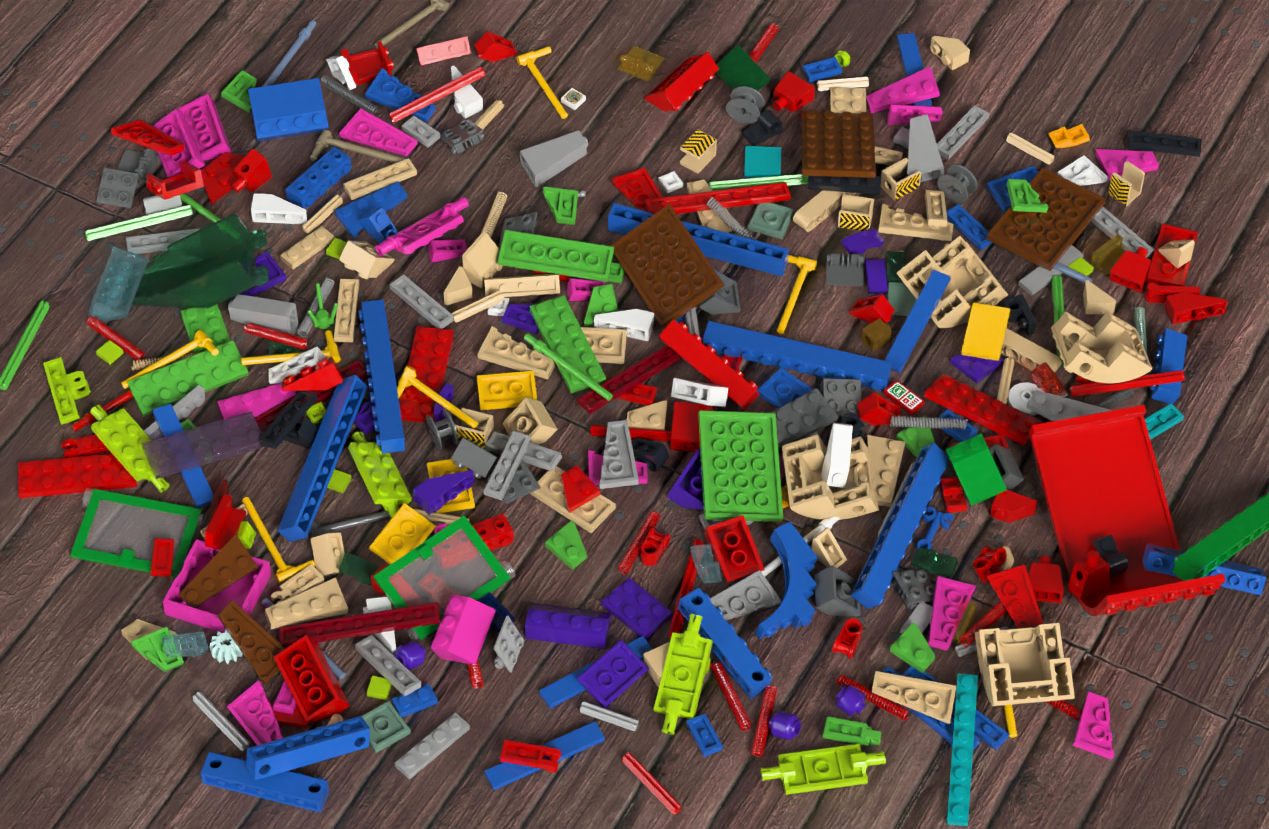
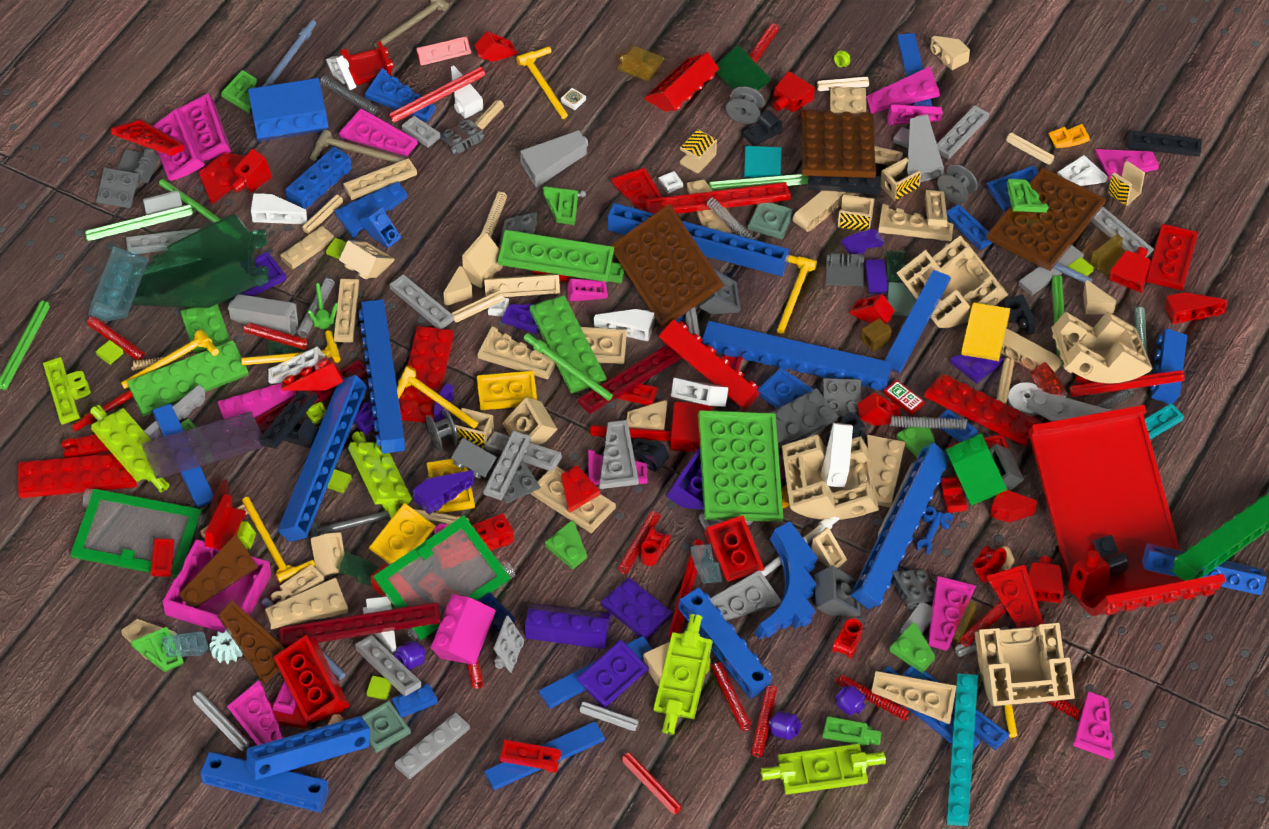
(186, 181): red panel -> none
(425, 229): dark pink plate -> none
(437, 253): dark pink slope -> none
(601, 302): bright green wing -> none
(704, 735): blue plate -> none
(822, 69): blue plate -> none
(933, 563): clear green slope -> none
(1158, 294): red plate -> none
(1178, 251): tan slope -> none

